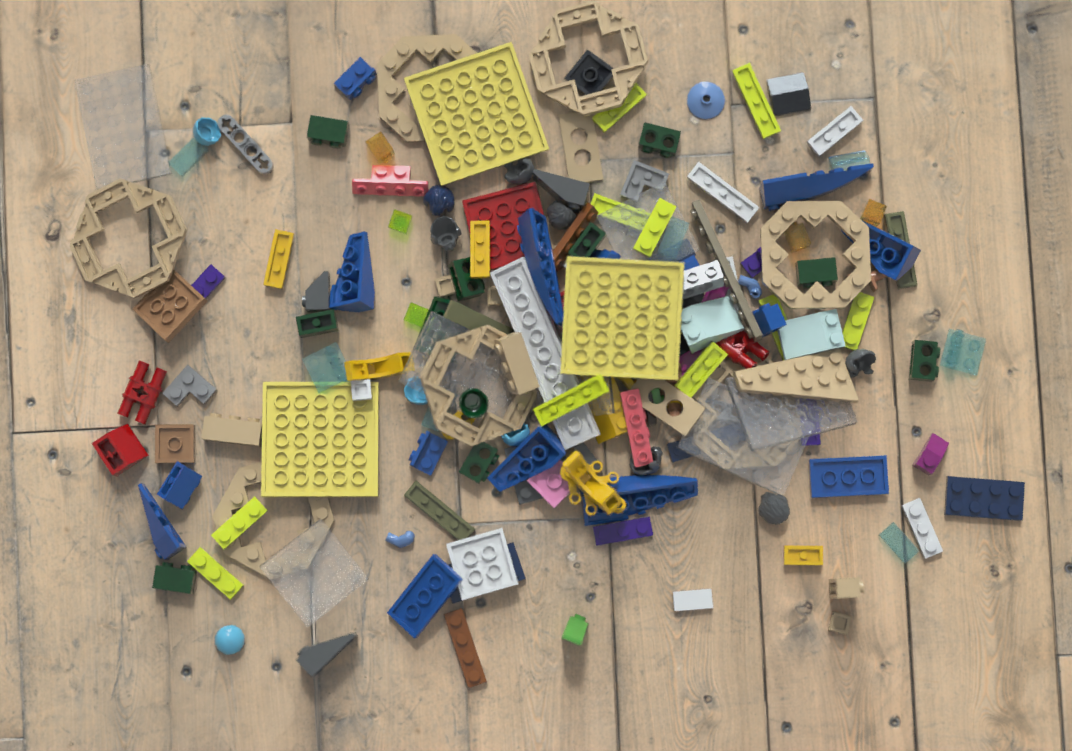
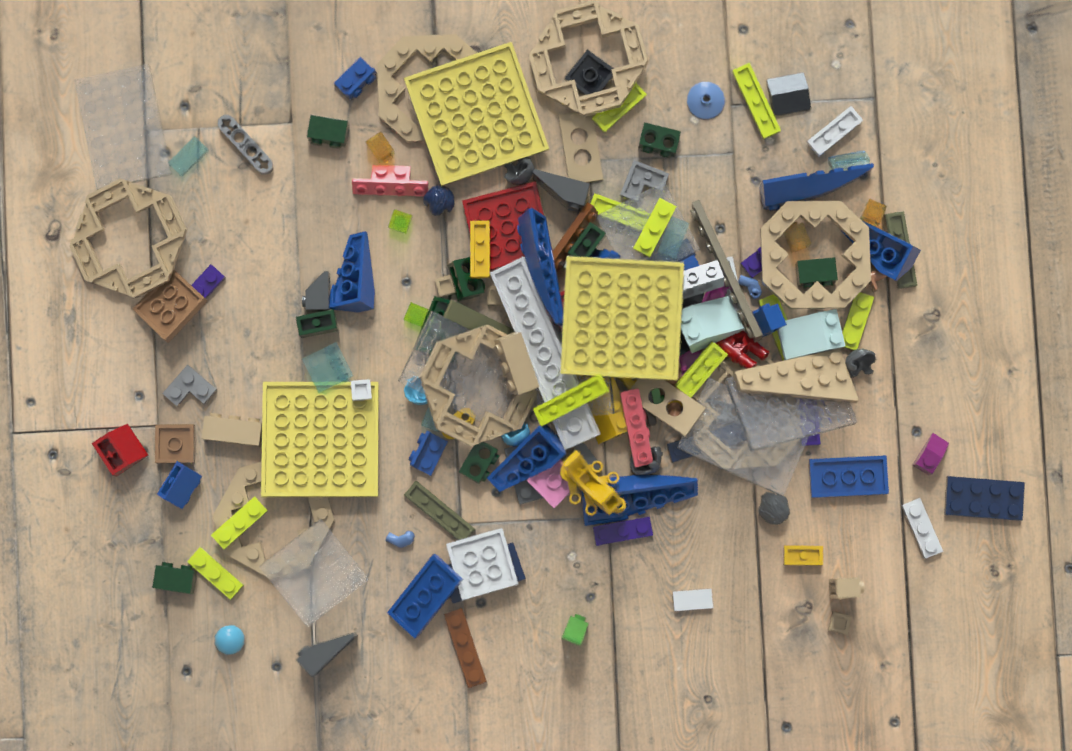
(147, 401): red pin -> none
(163, 533): blue wedge -> none
(206, 131): medium azure hair -> none
(278, 259): yellow plate -> none
(376, 368): yellow arch -> none
(445, 233): dark grey hair -> none
(473, 403): dark green hair -> none
(560, 216): dark grey hair -> none
(722, 192): white plate -> none
(898, 542): clear light blue tile -> none
(918, 359): dark green brick -> none
(962, 351): clear light blue hinge -> none

